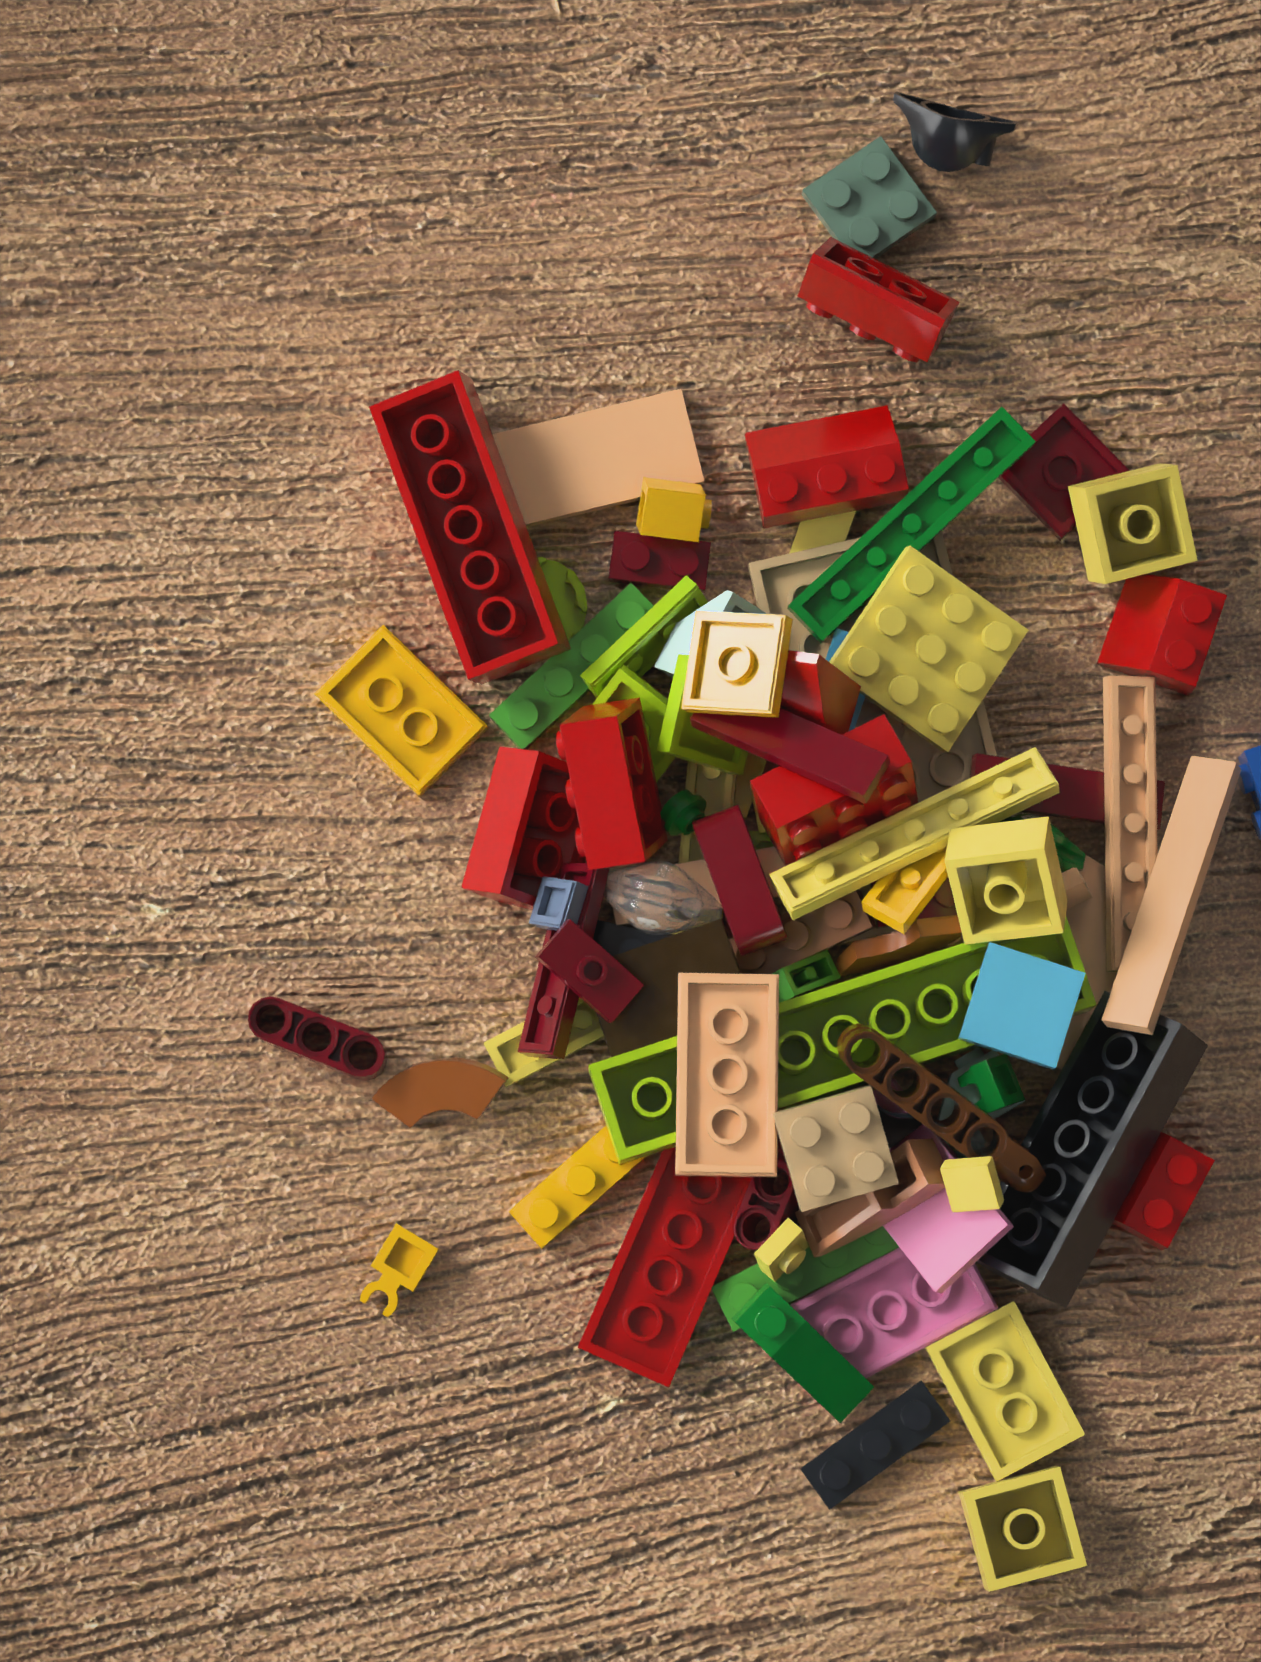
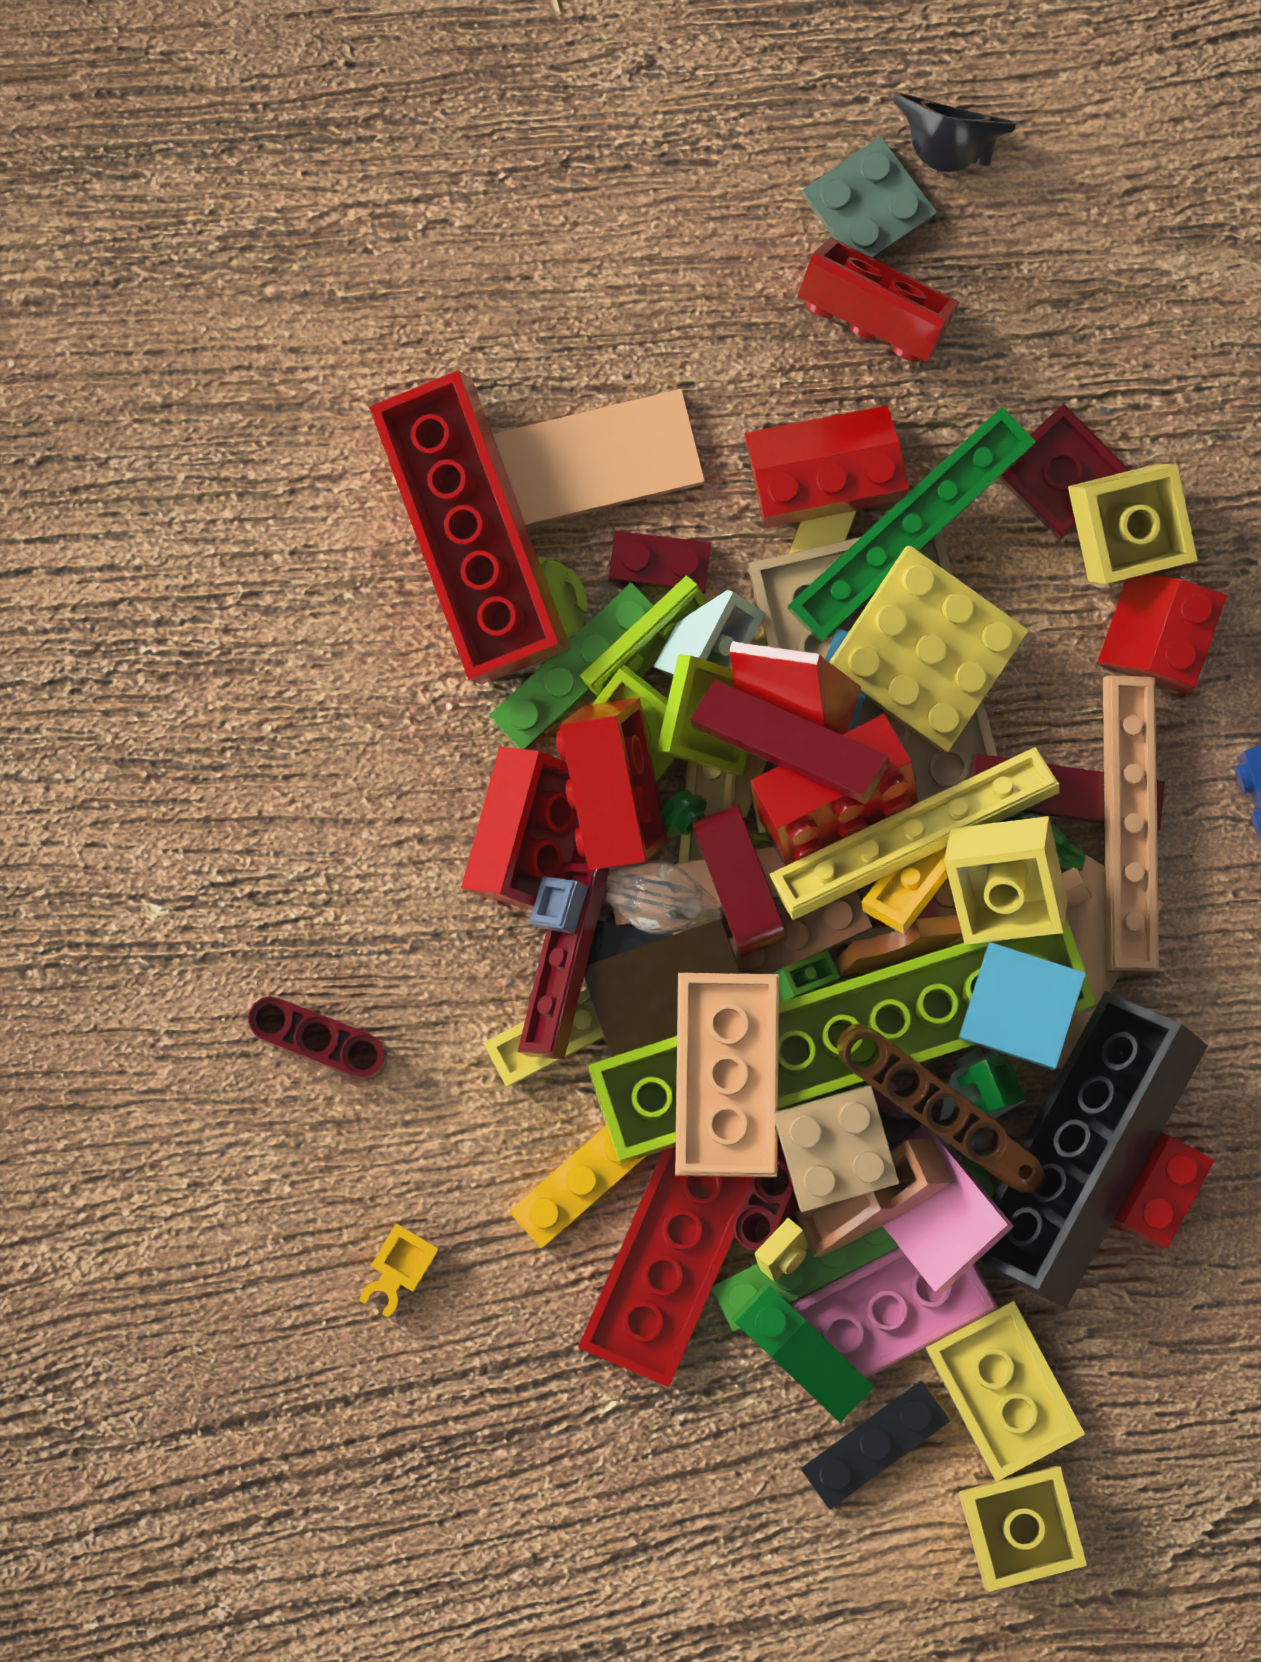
(401, 711): yellow tile -> none
(440, 1085): dark orange tile -> none
(589, 971): dark red plate -> none
(673, 509): yellow brick -> none
(737, 663): tile -> none
(972, 1184): light yellow tile -> none
(1171, 895): light nougat tile -> none

